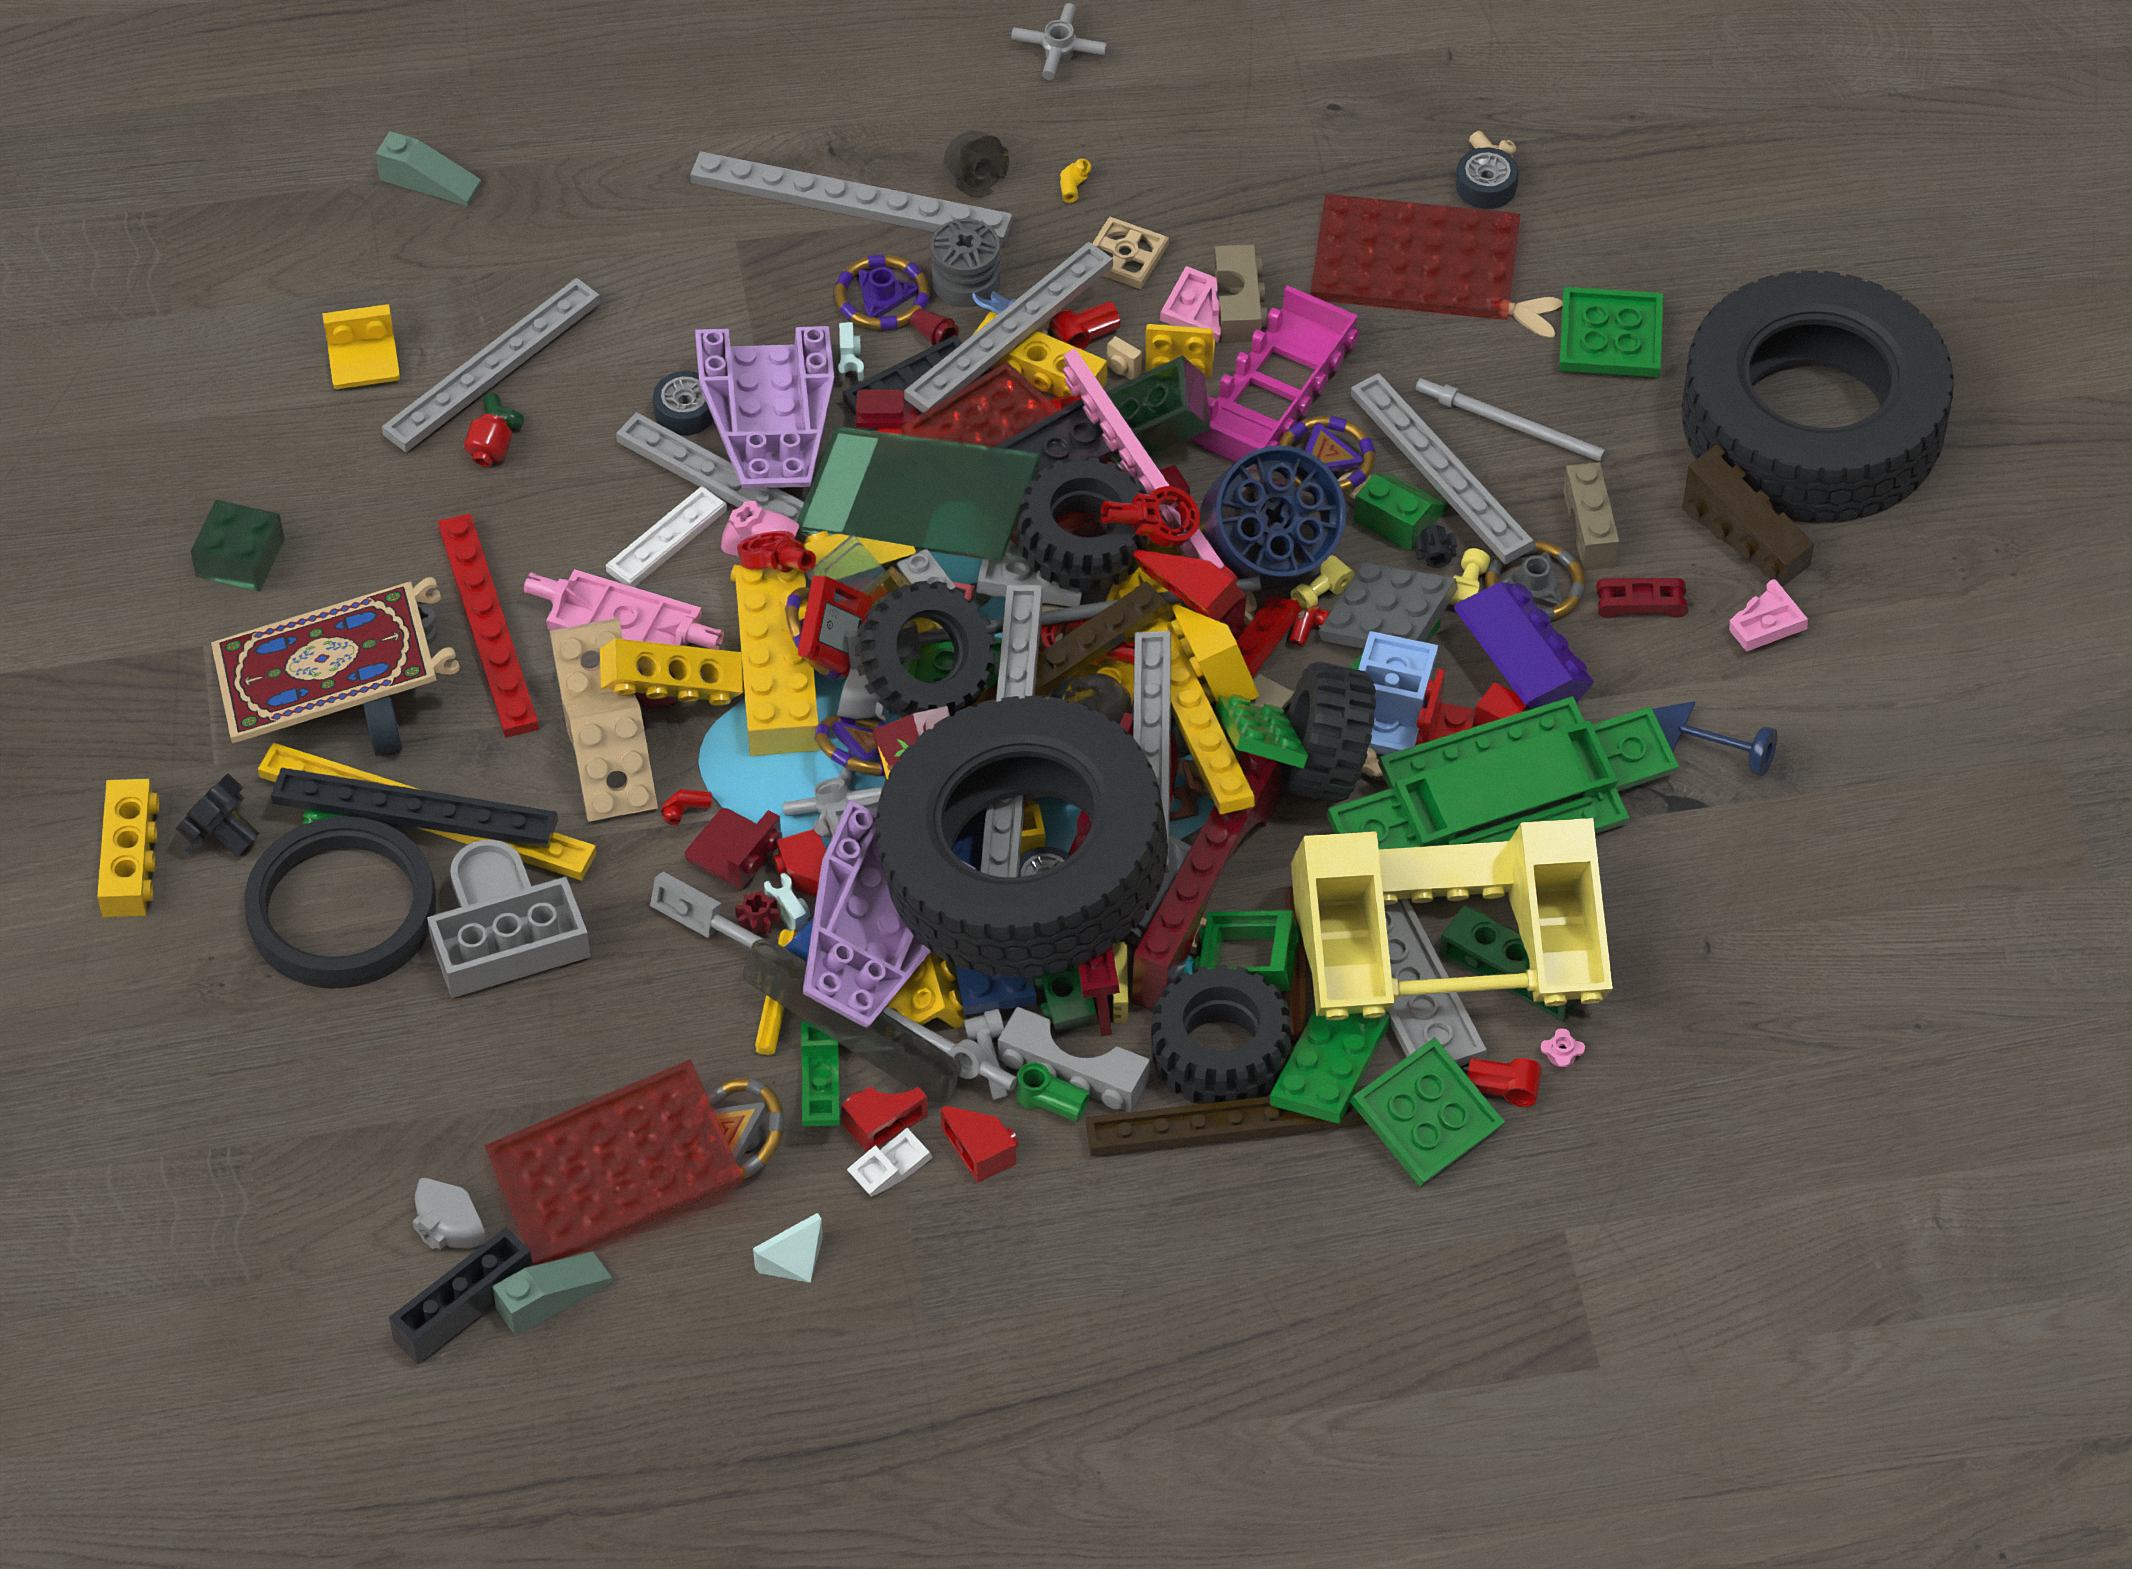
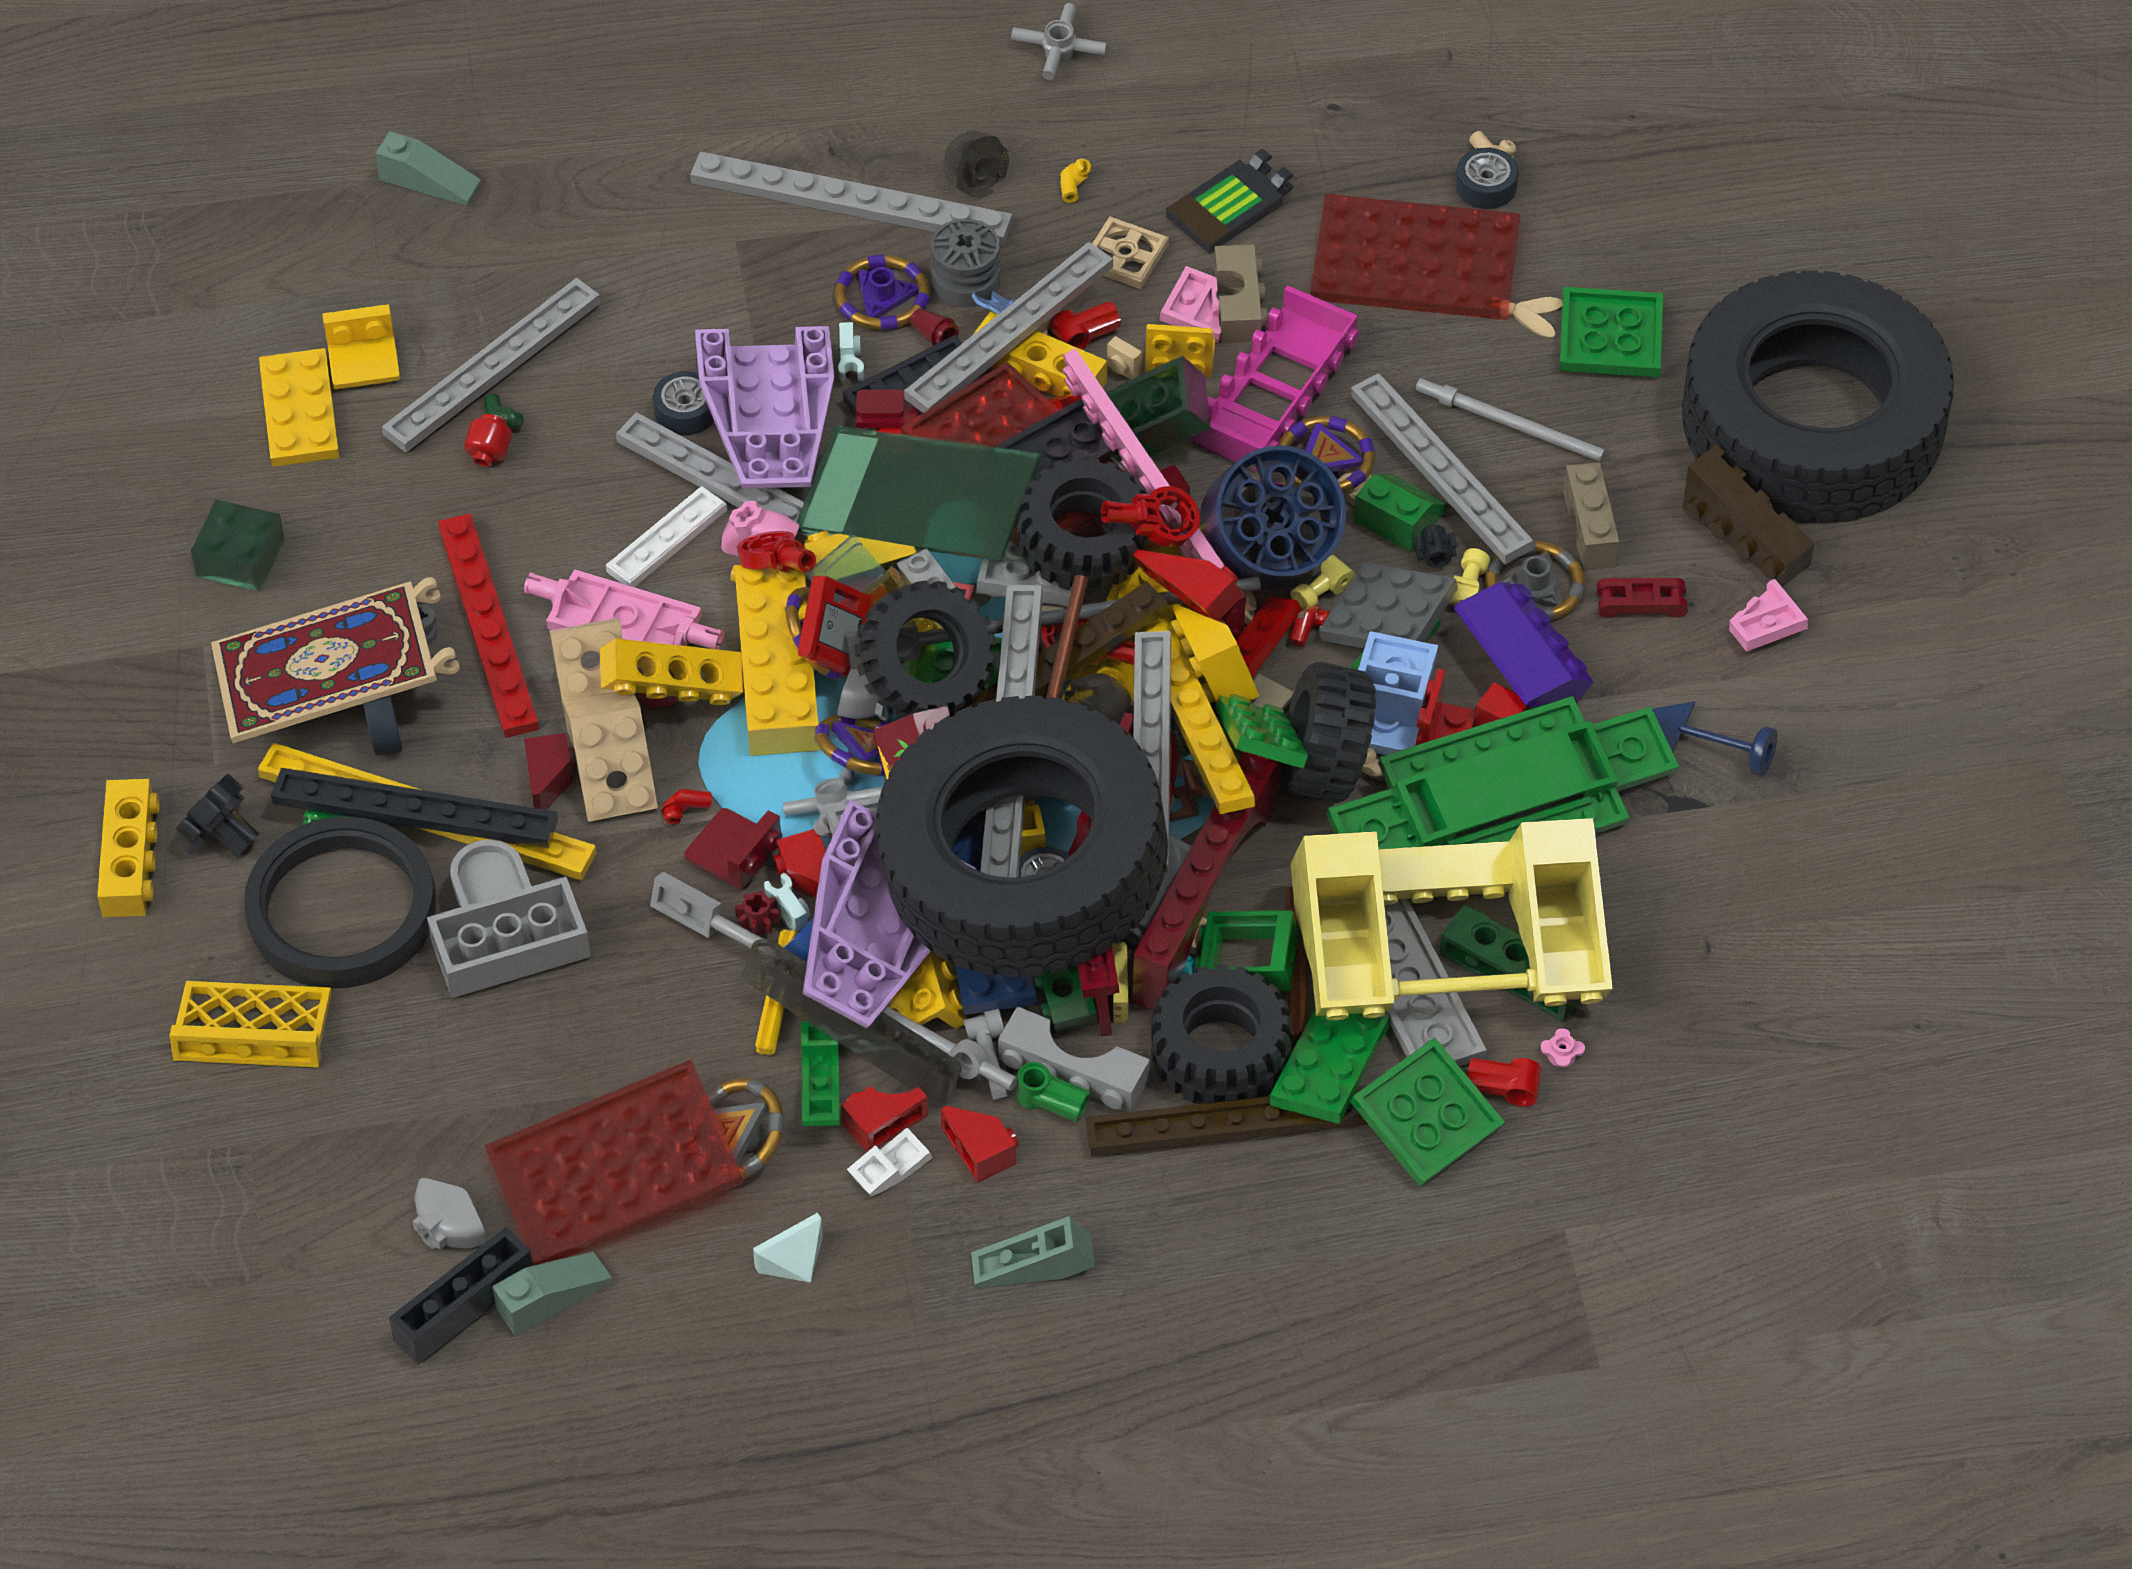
(248, 1042): none -> yellow fence
(298, 407): none -> yellow plate
(549, 767): none -> dark red slope
(1035, 1256): none -> sand green slope
(1067, 637): none -> copper bar
(1230, 201): none -> tile

